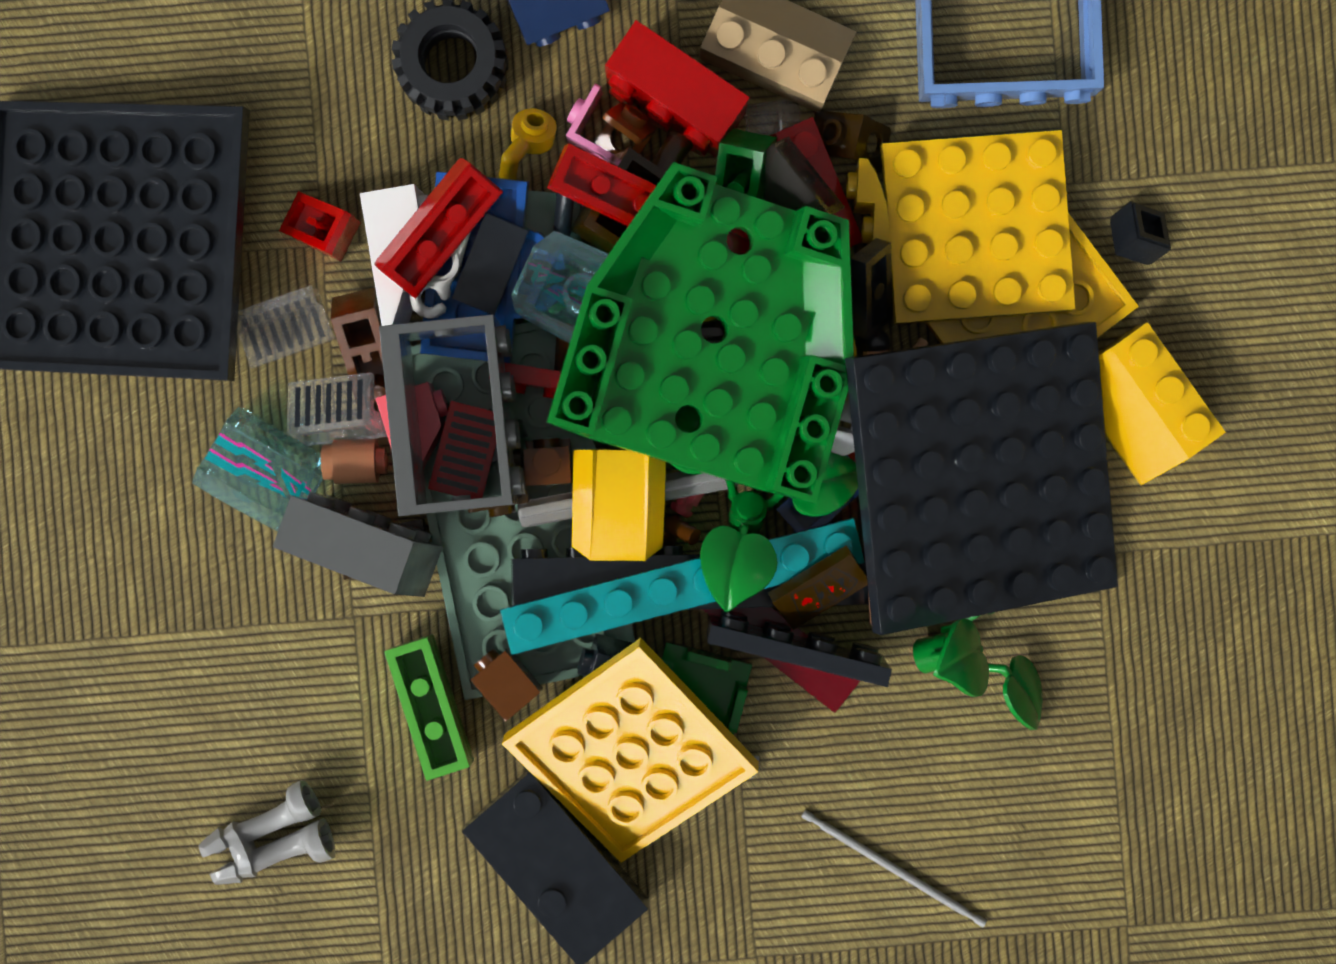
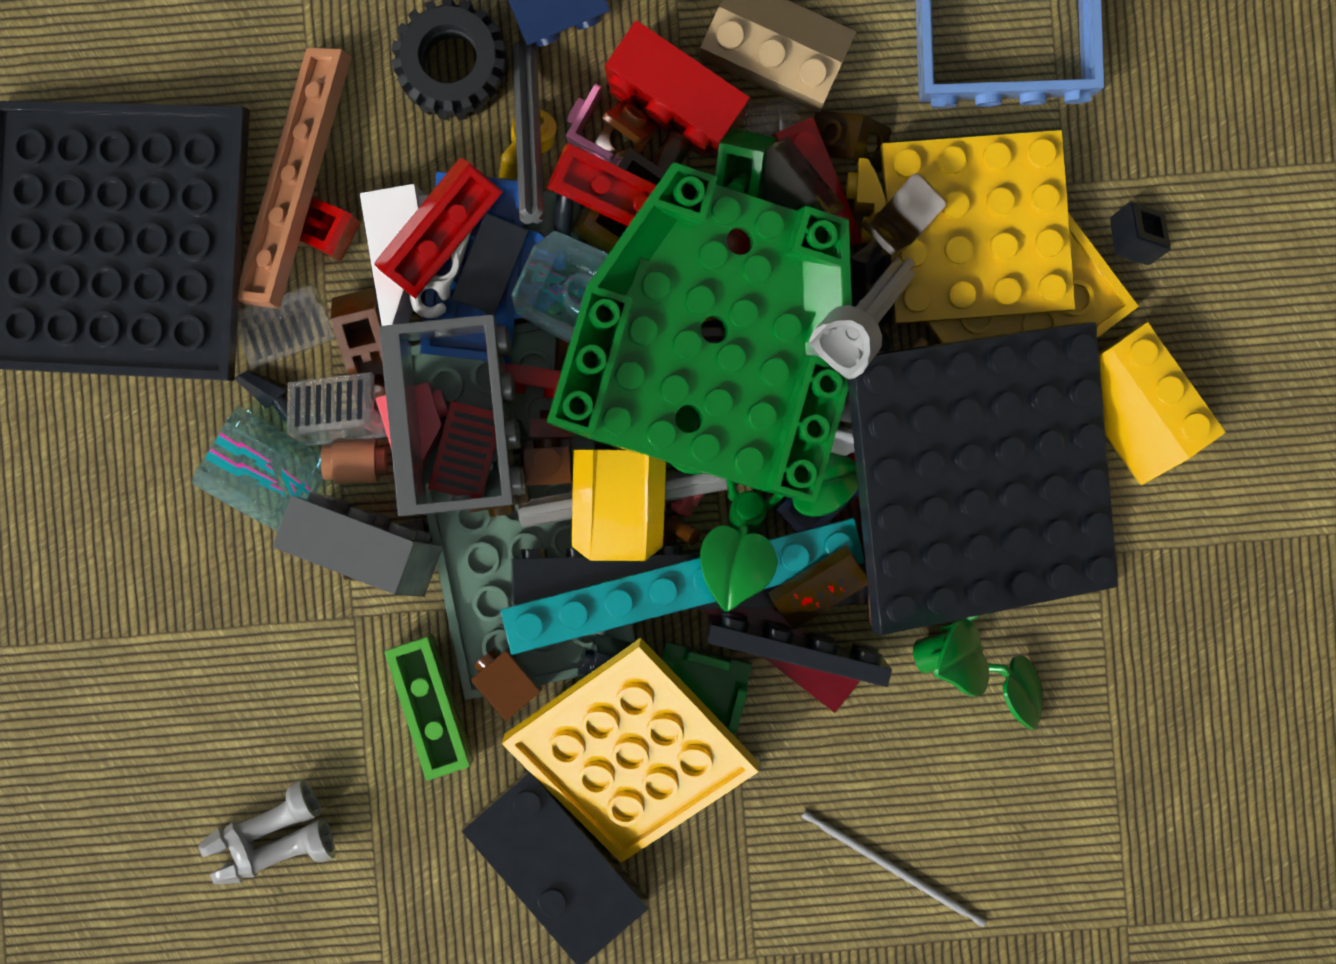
(266, 391): none -> black bar
(293, 177): none -> nougat plate
(528, 133): none -> dark grey axle
(541, 429): none -> clear red plate
(850, 334): none -> light grey piece
(906, 214): none -> dark brown bracket

